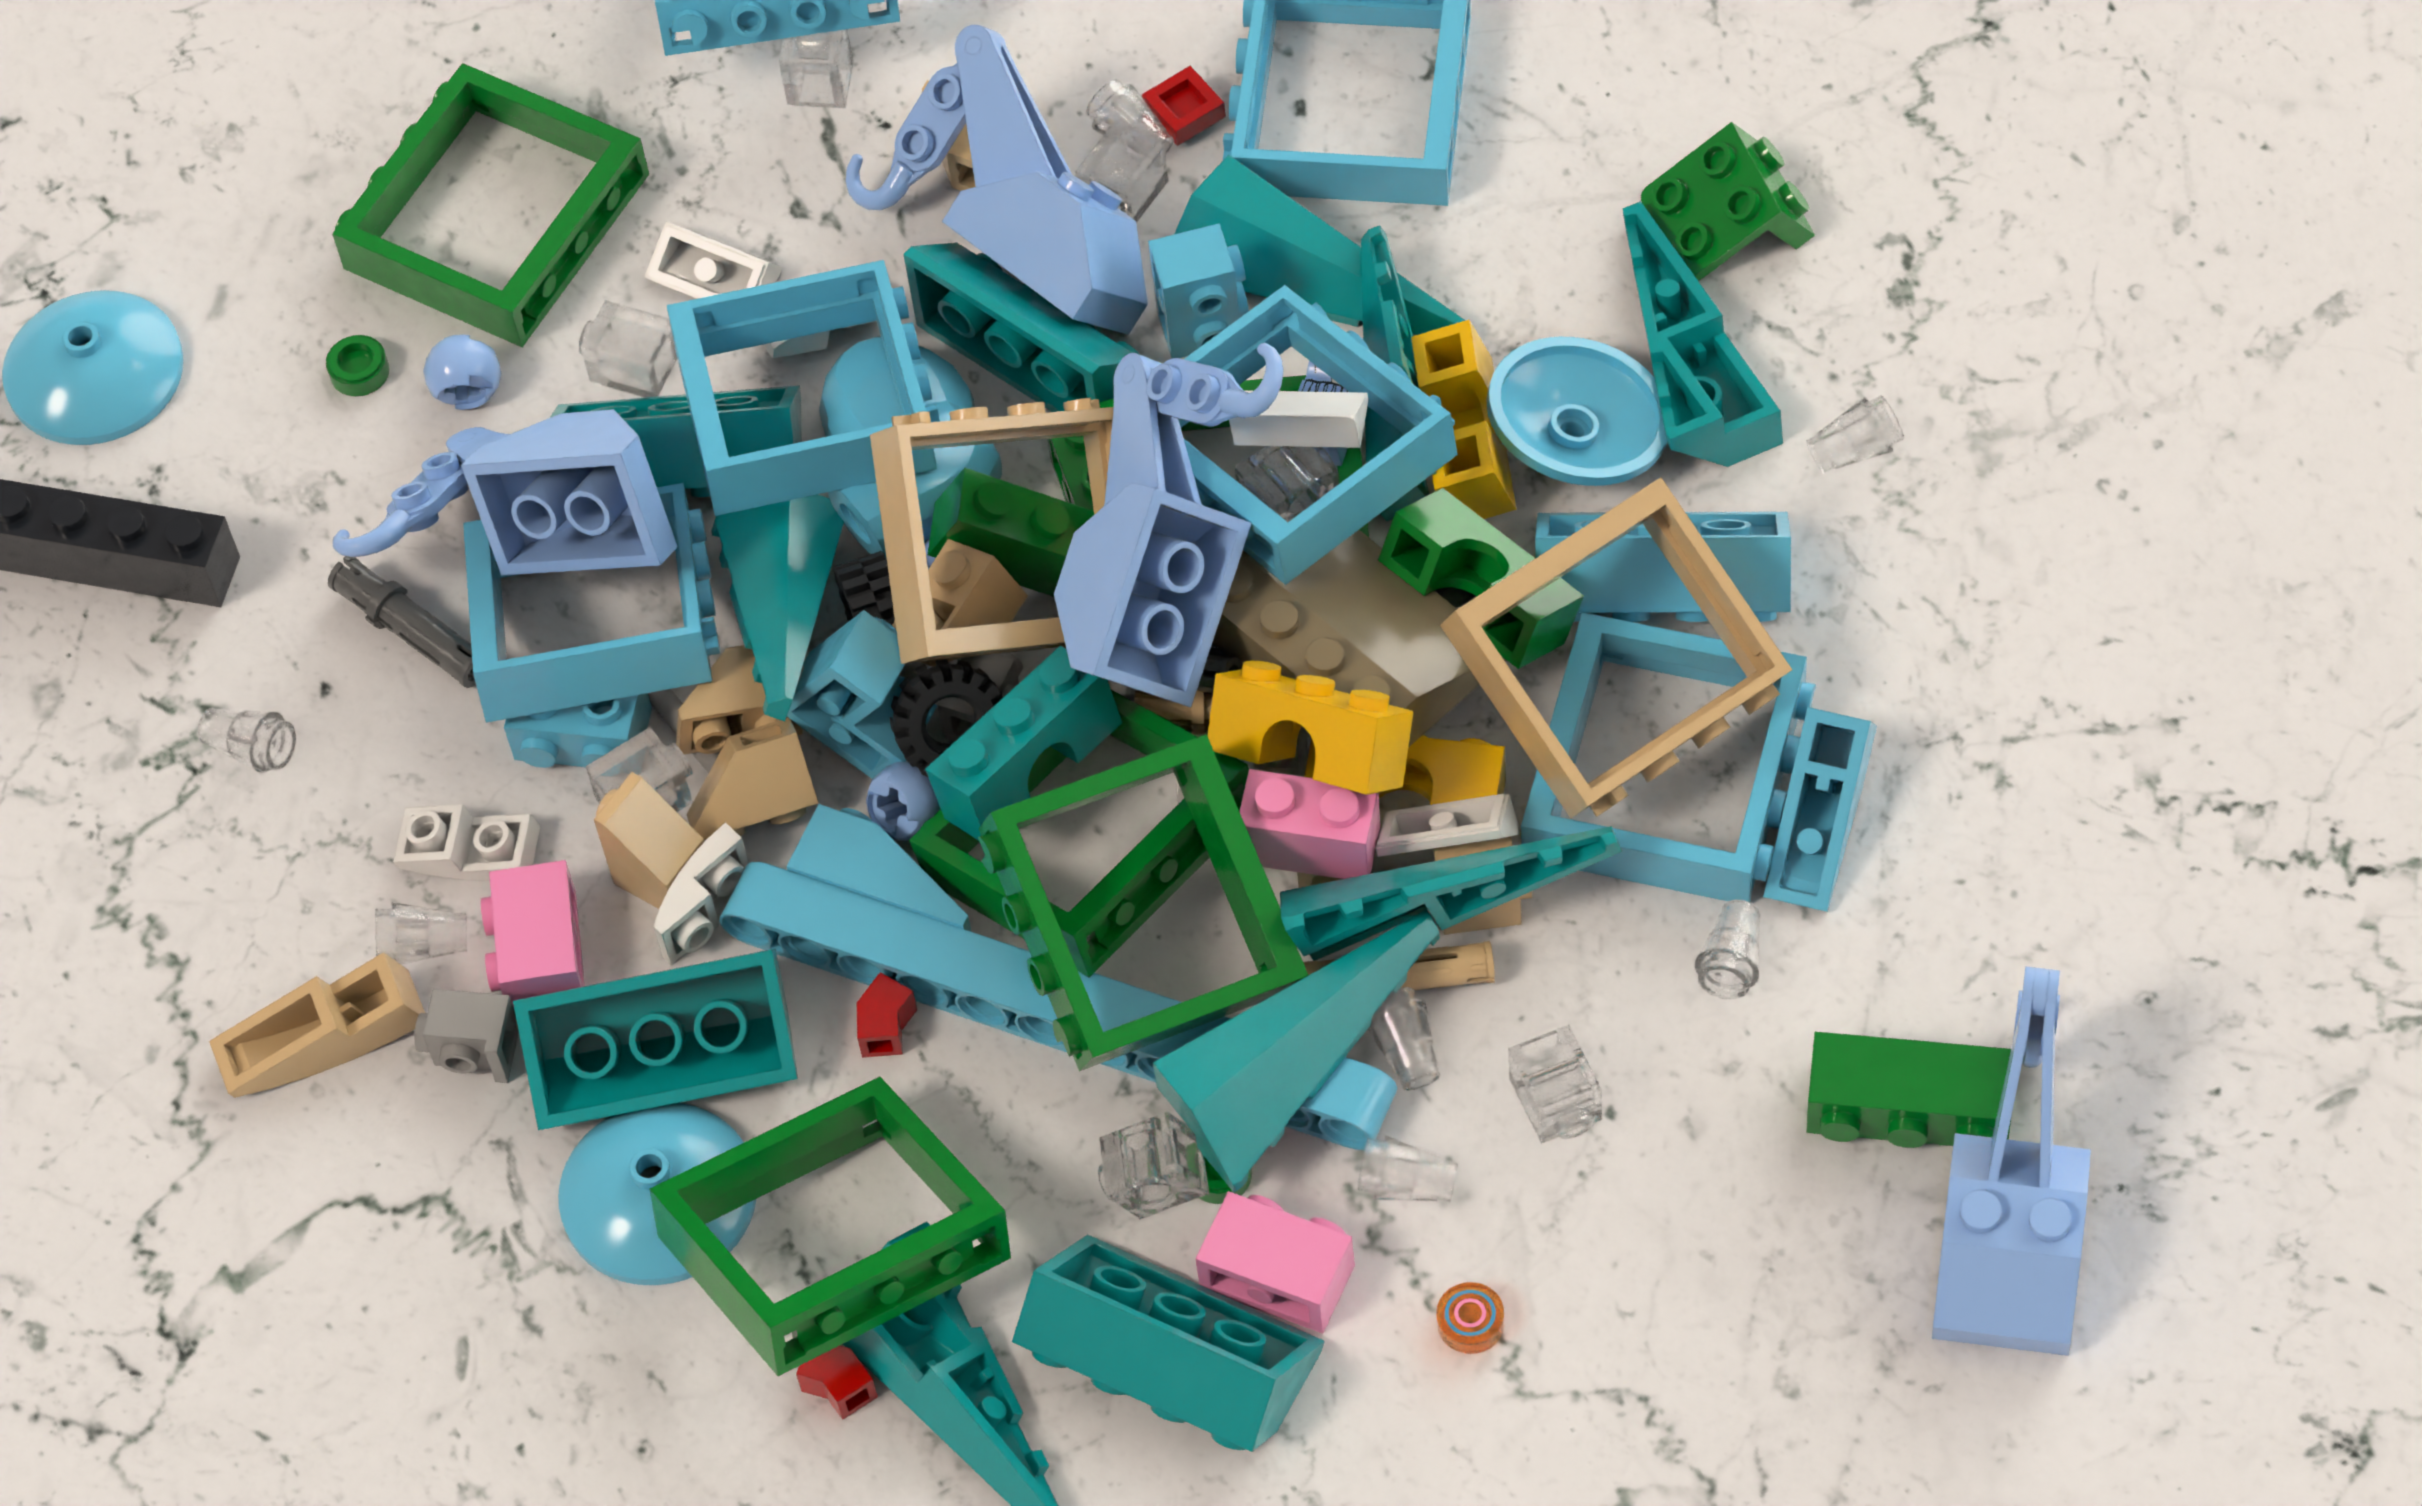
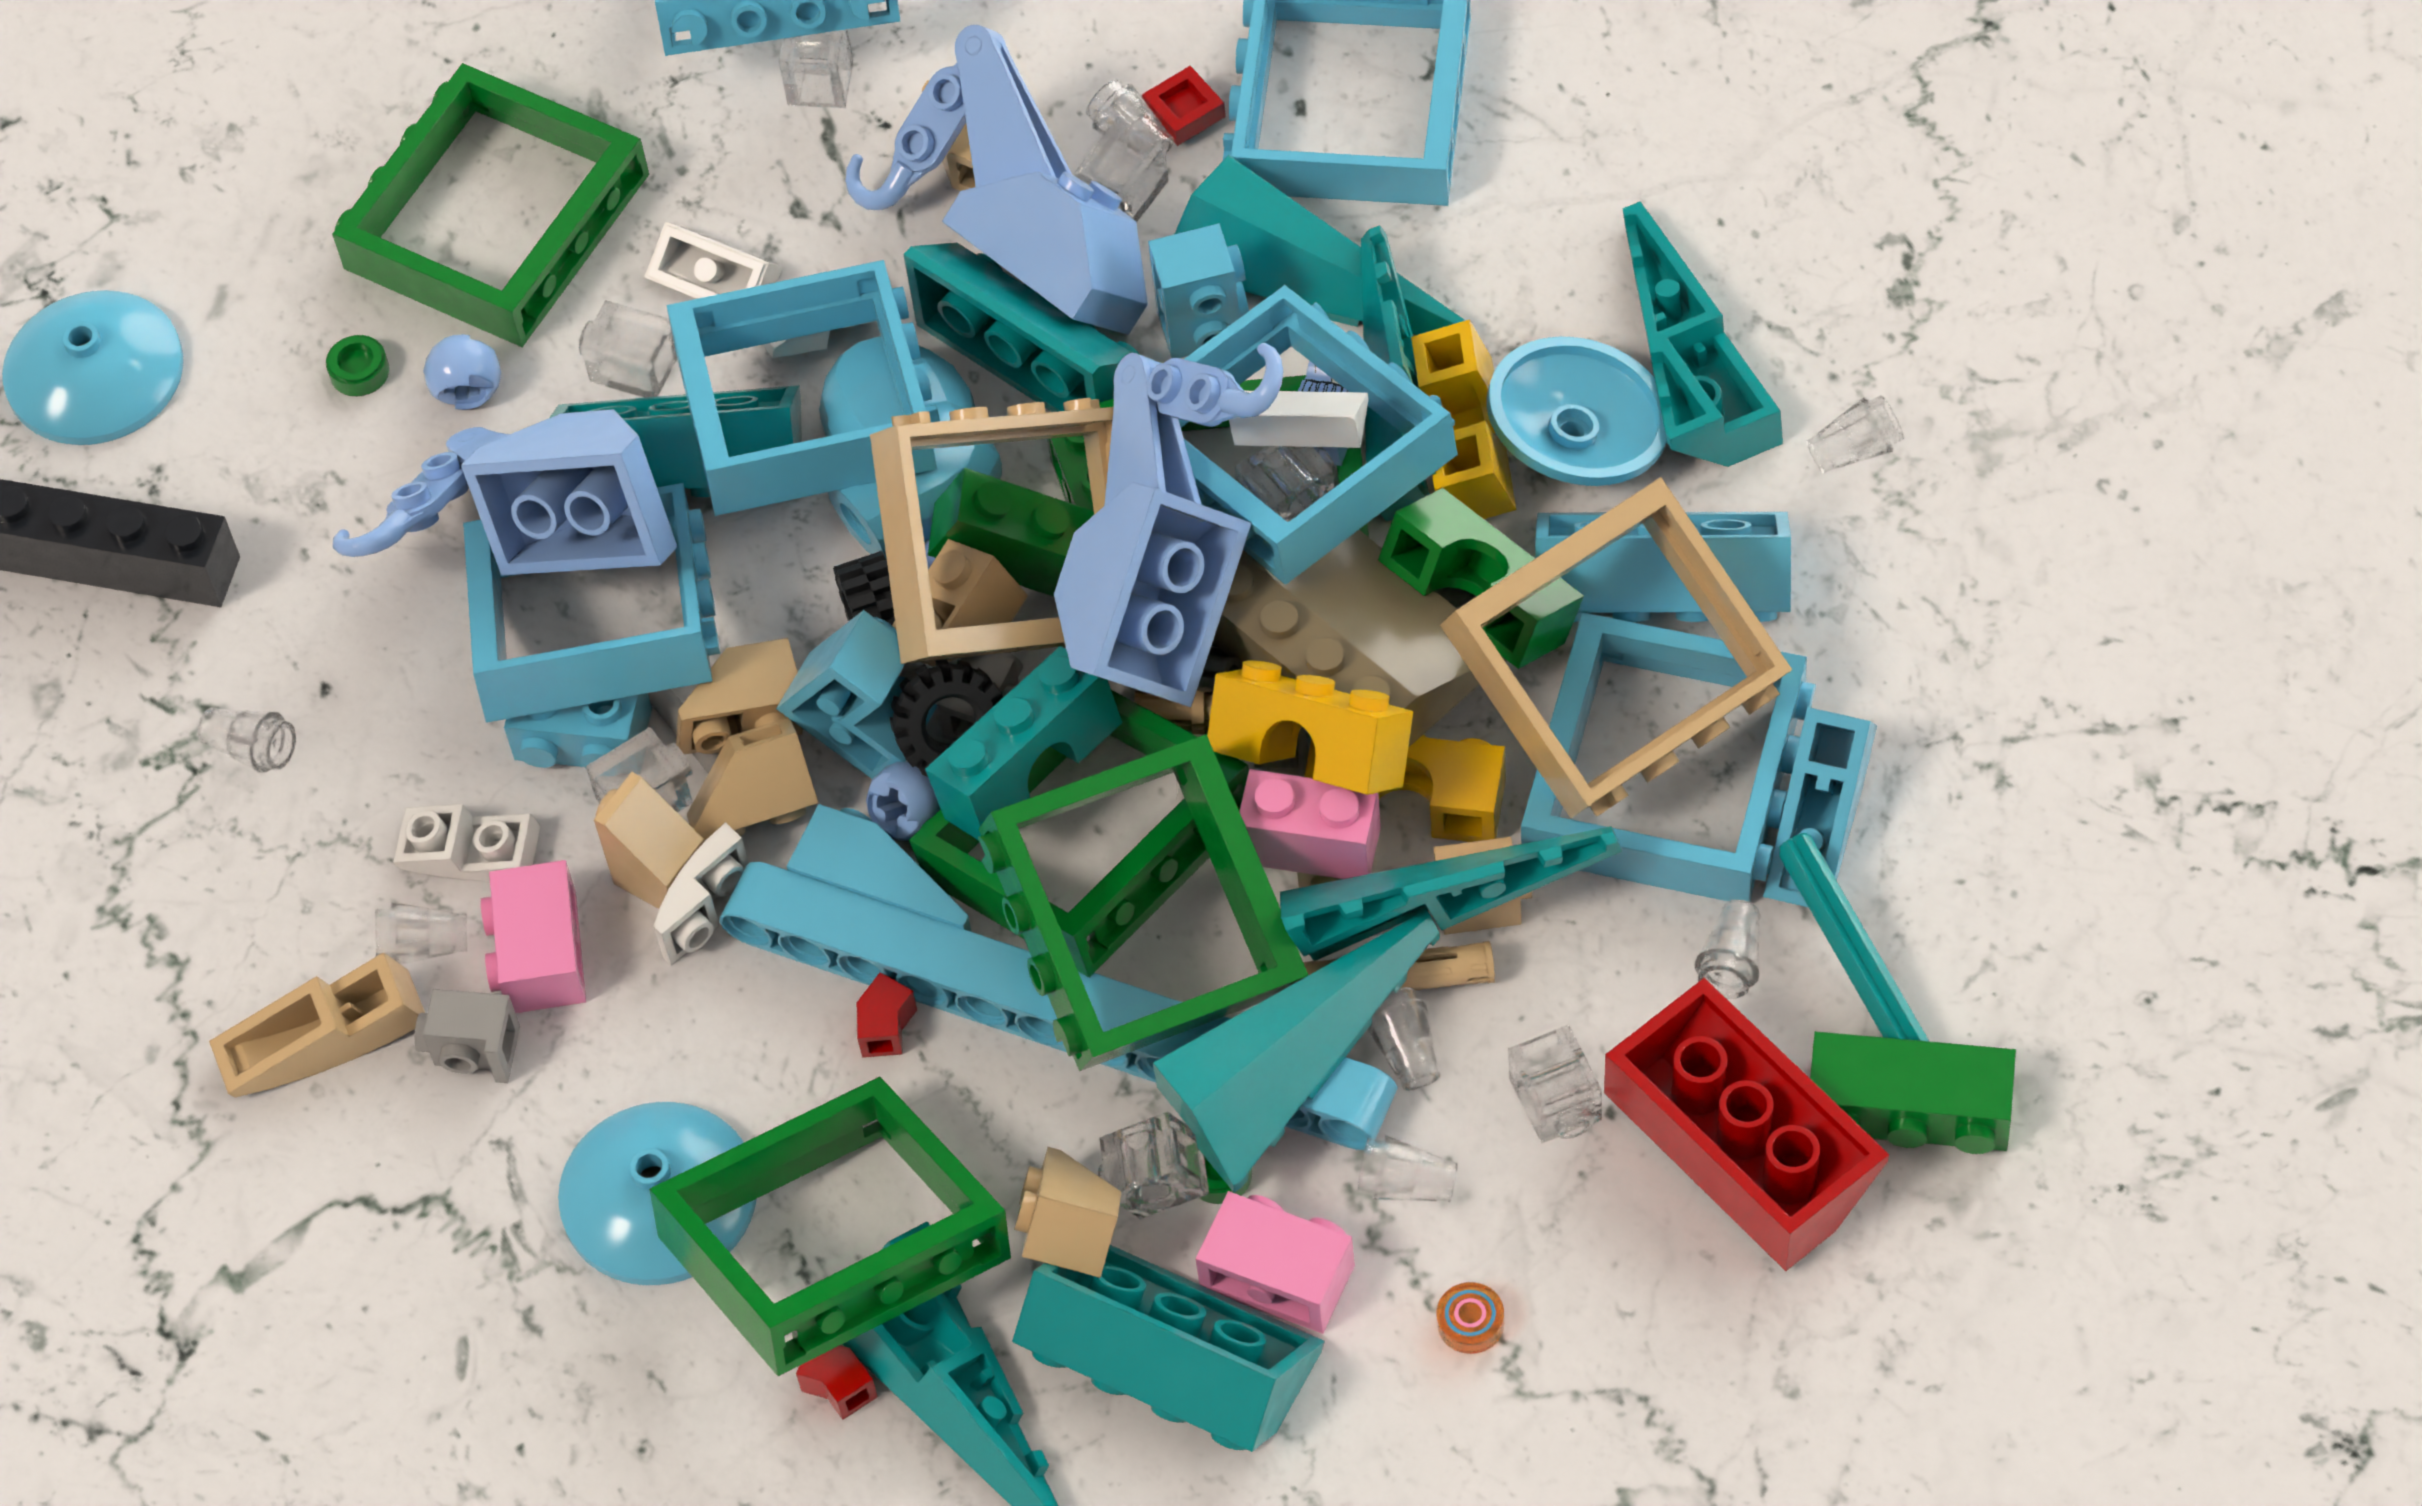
(392, 609): dark grey pin -> none
(656, 1039): teal slope -> none
(778, 576): teal wedge -> none
(1067, 1214): none -> tan slope
(1447, 824): white slope -> none
(1725, 200): green bracket -> none
(1743, 1122): none -> red slope
(1849, 939): none -> teal axle
(2015, 1210): light blue slope -> none

